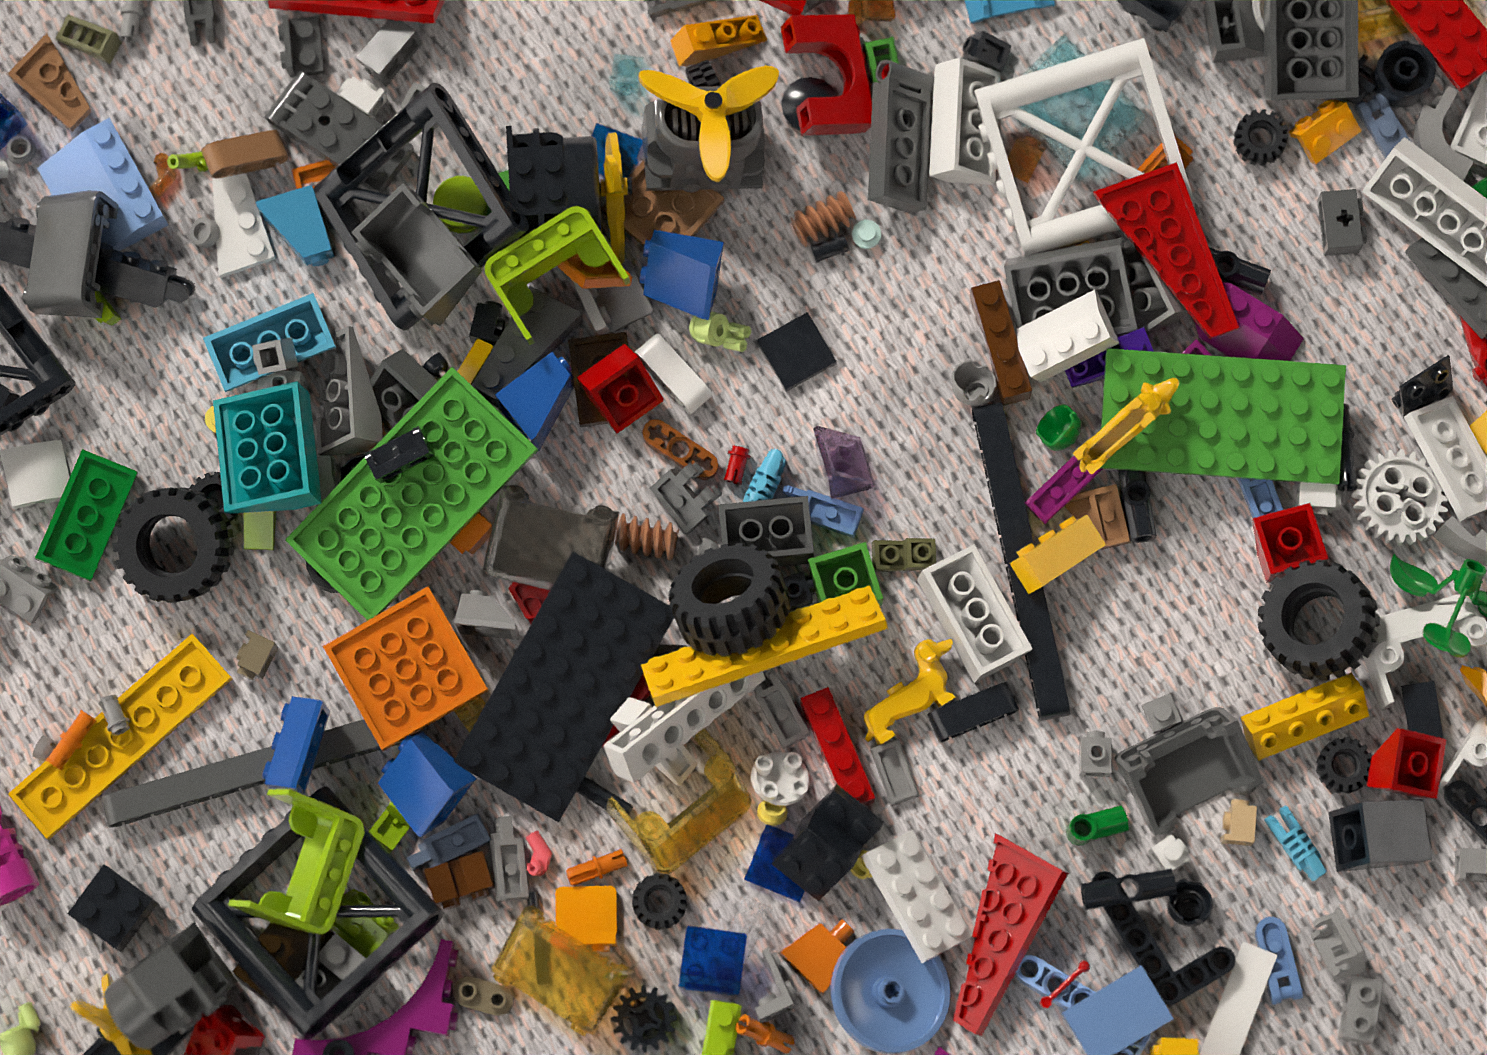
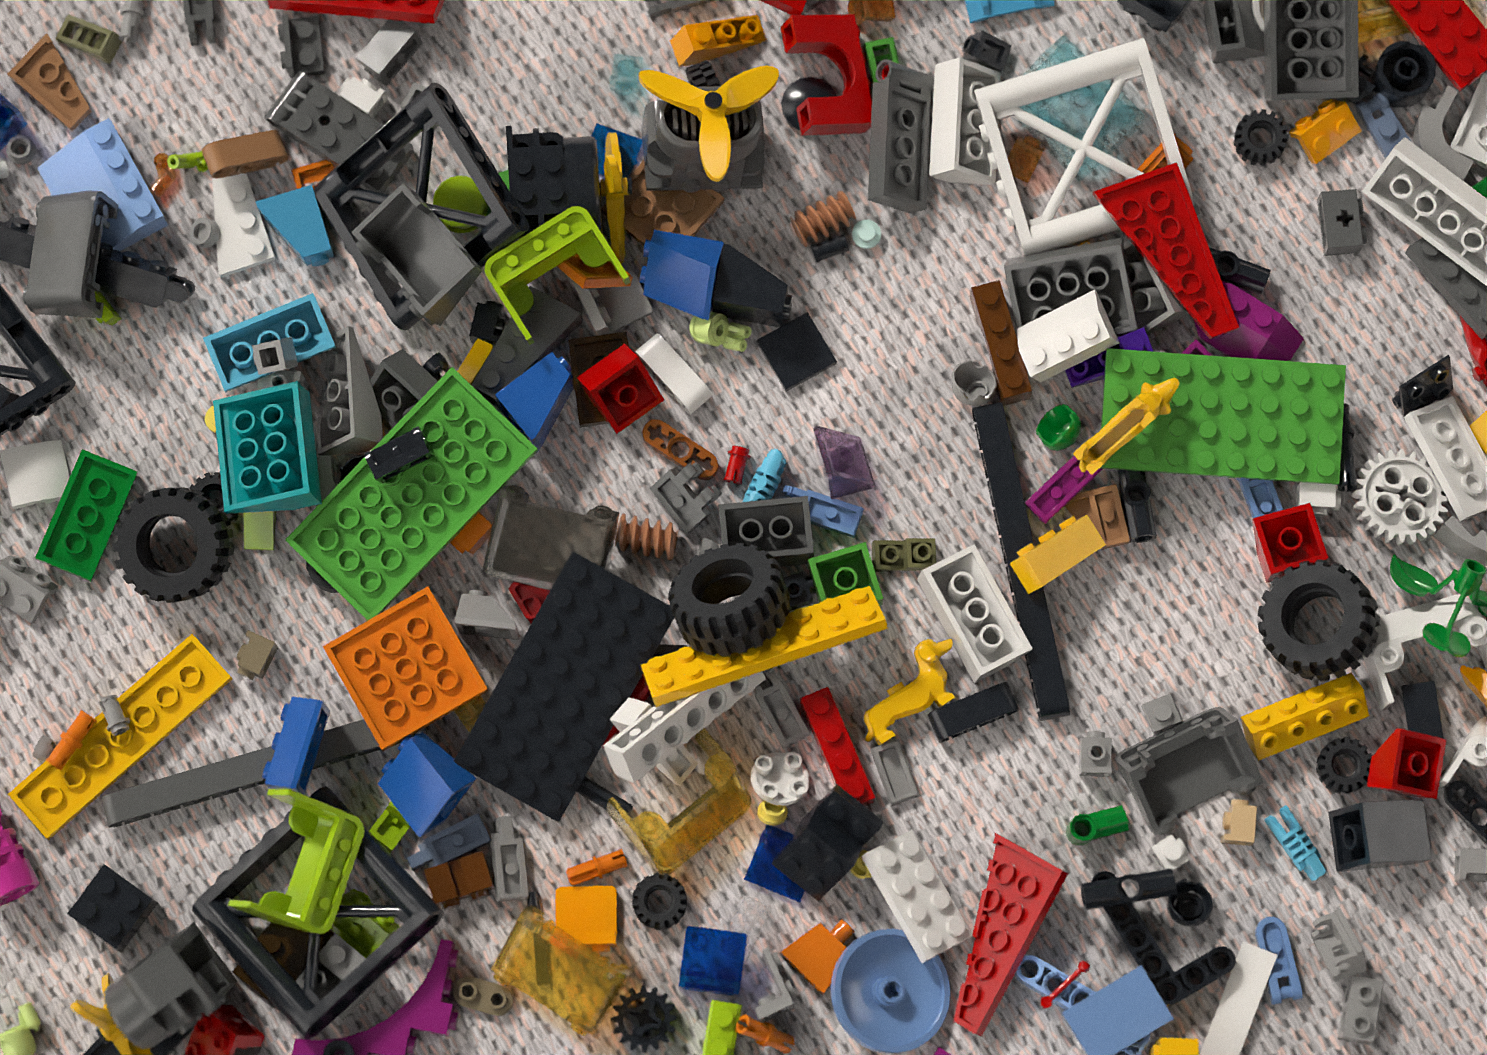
(541, 856): coral arm -> none
(749, 291): none -> black slope

